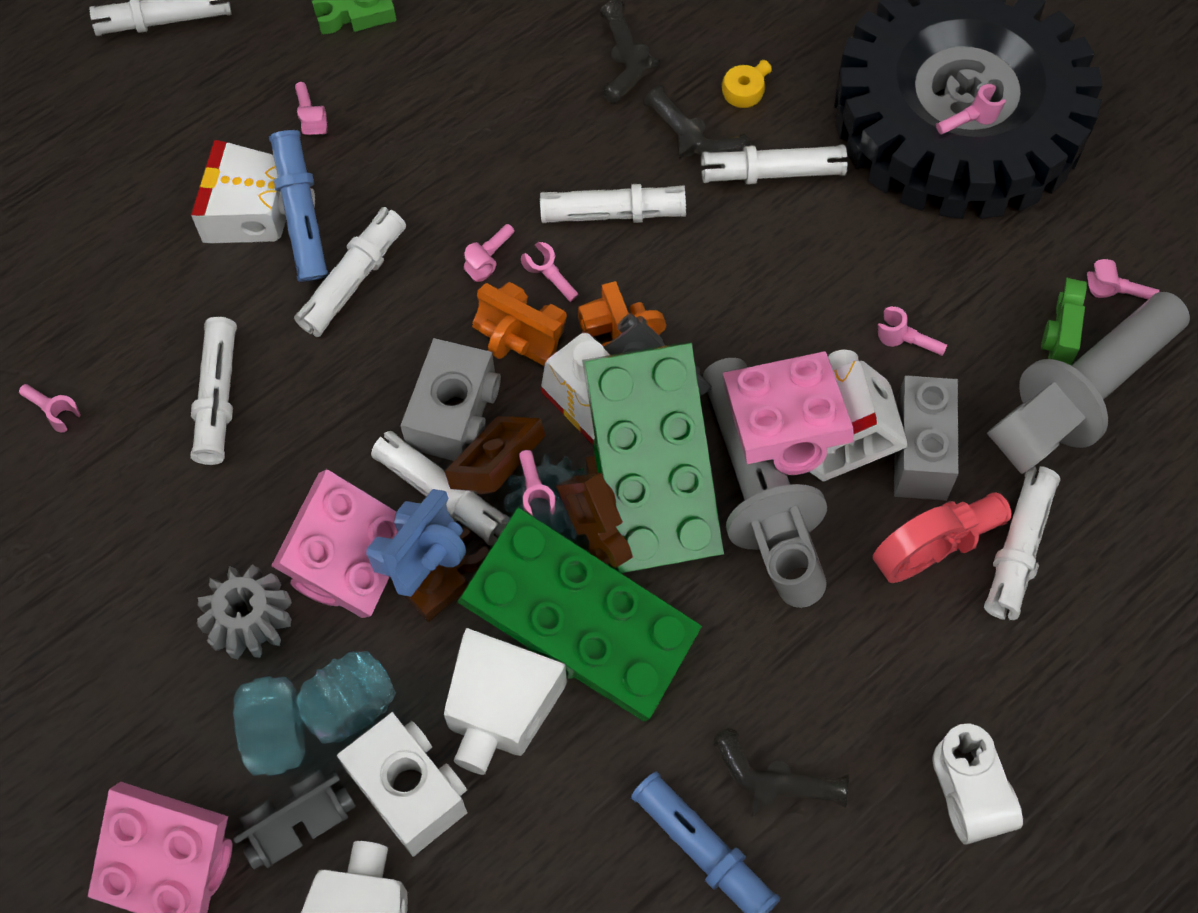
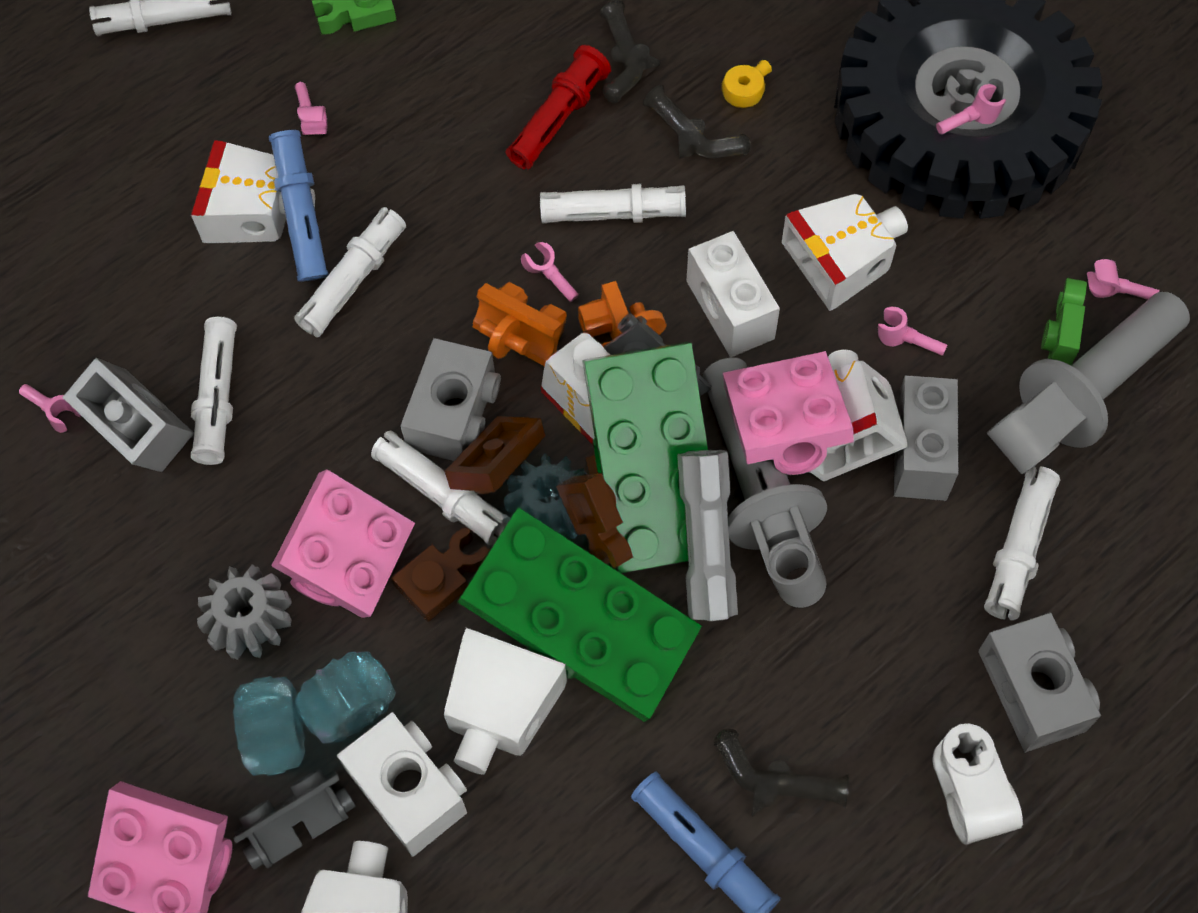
(128, 415): none -> light grey brick
(423, 541): medium blue hips -> none
(478, 257): bright pink hand -> none
(533, 484): bright pink hand -> none
(569, 92): none -> red pin
(705, 492): none -> light grey axle
(732, 294): none -> white brick
(773, 163): white pin -> none
(842, 245): none -> white torso
(937, 534): coral pin -> none
(1034, 712): none -> light grey brick

